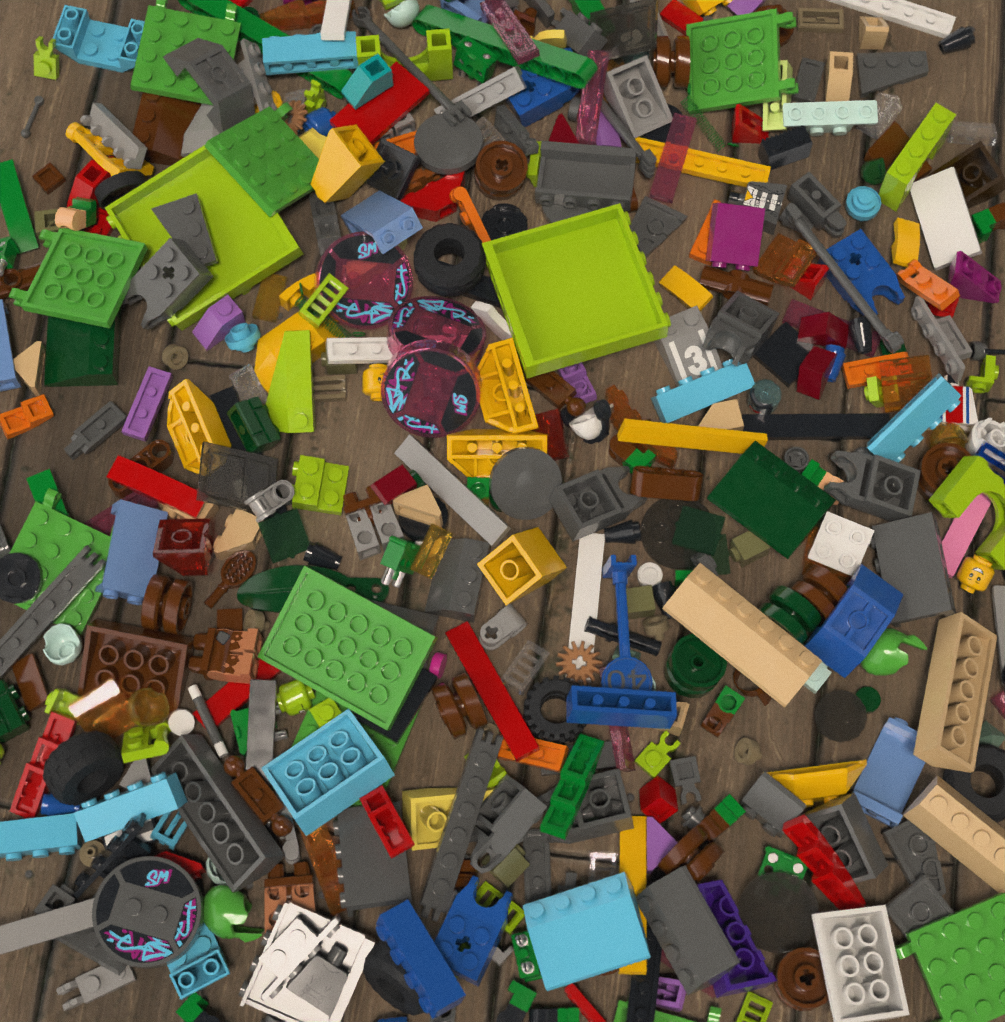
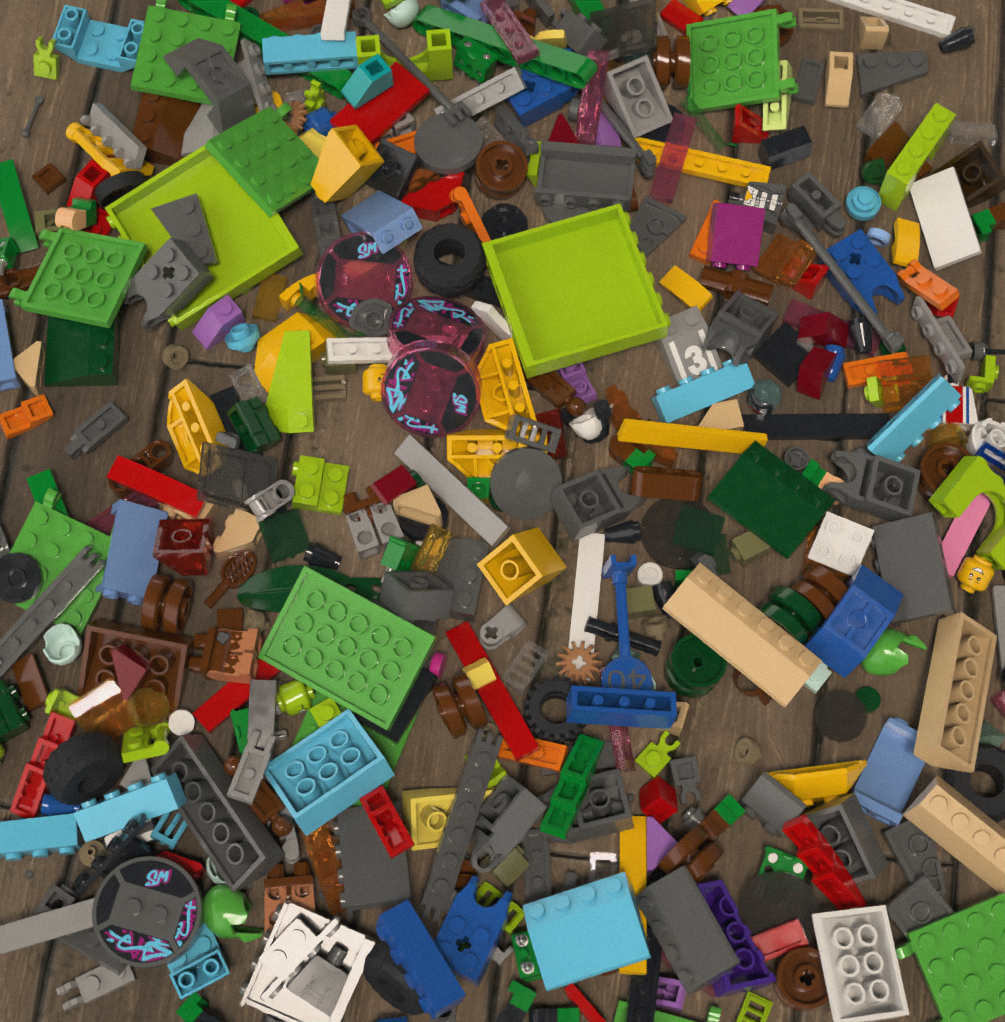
(130, 669): none -> dark red slope
(147, 404): medium lavender plate -> none
(208, 721): dark grey bar -> none
(229, 439): none -> dark grey tile
(251, 770): none -> light grey hinge
(304, 313): lime slope -> none
(371, 317): none -> dark grey animal
(416, 595): none -> dark grey brick
(479, 673): none -> light yellow slope
(512, 427): none -> dark grey slope
(722, 711): leg -> none
(780, 939): none -> tile
(830, 117): light aqua bracket -> none
(878, 237): none -> light blue tile
(973, 280): magenta slope -> none

